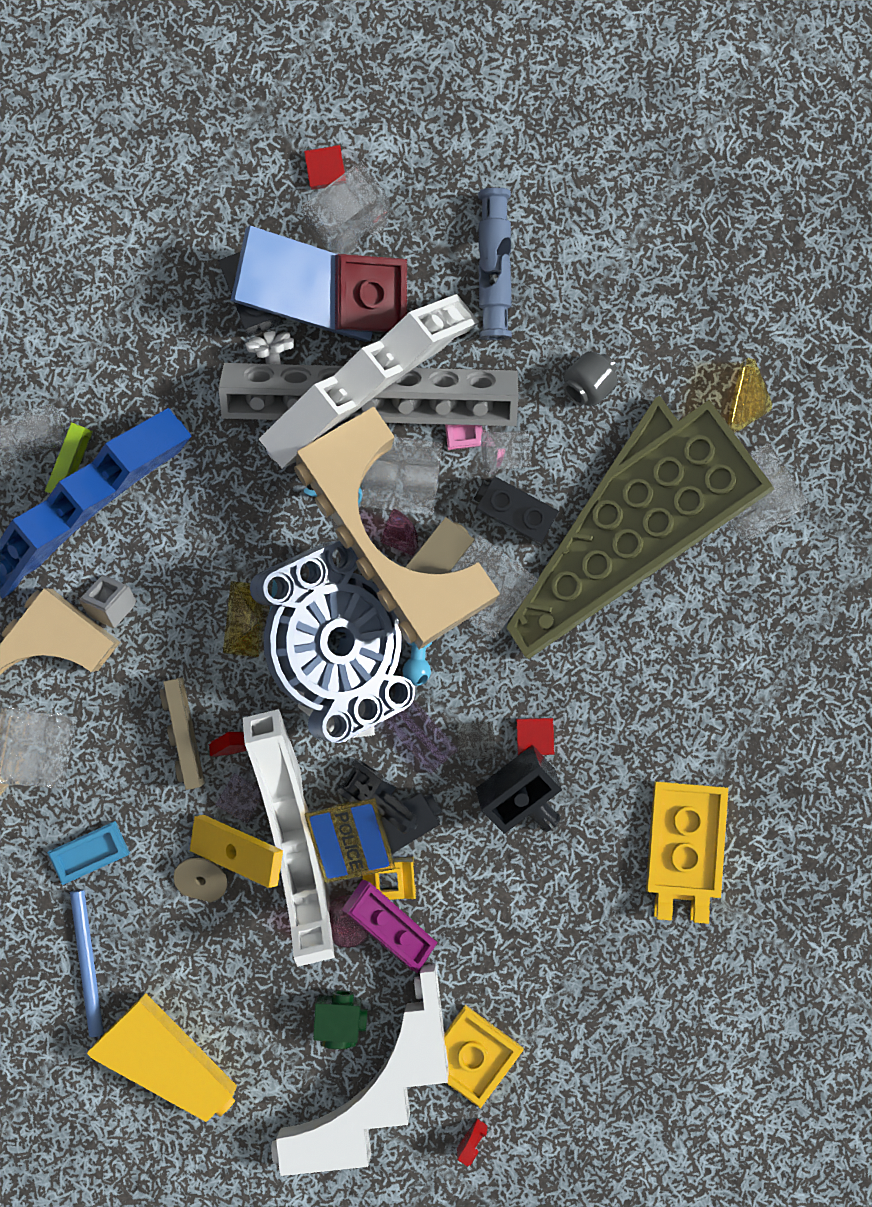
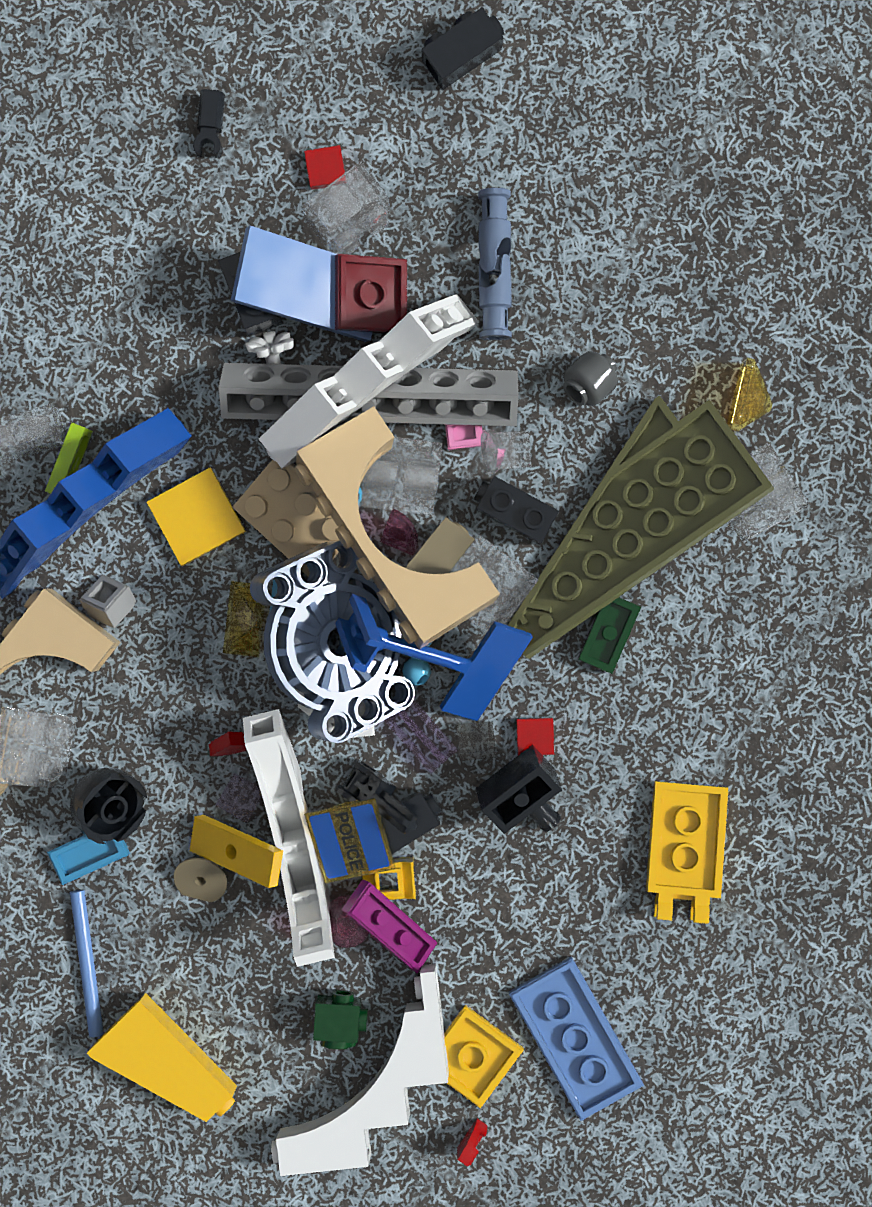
(108, 805): none -> black cylinder
(182, 733): dark tan plate -> none
(196, 516): none -> yellow tile
(210, 121): none -> black bar
(286, 512): none -> tan plate
(462, 47): none -> black brick
(479, 675): none -> blue piece
(576, 1038): none -> medium blue tile
(609, 634): none -> dark green plate

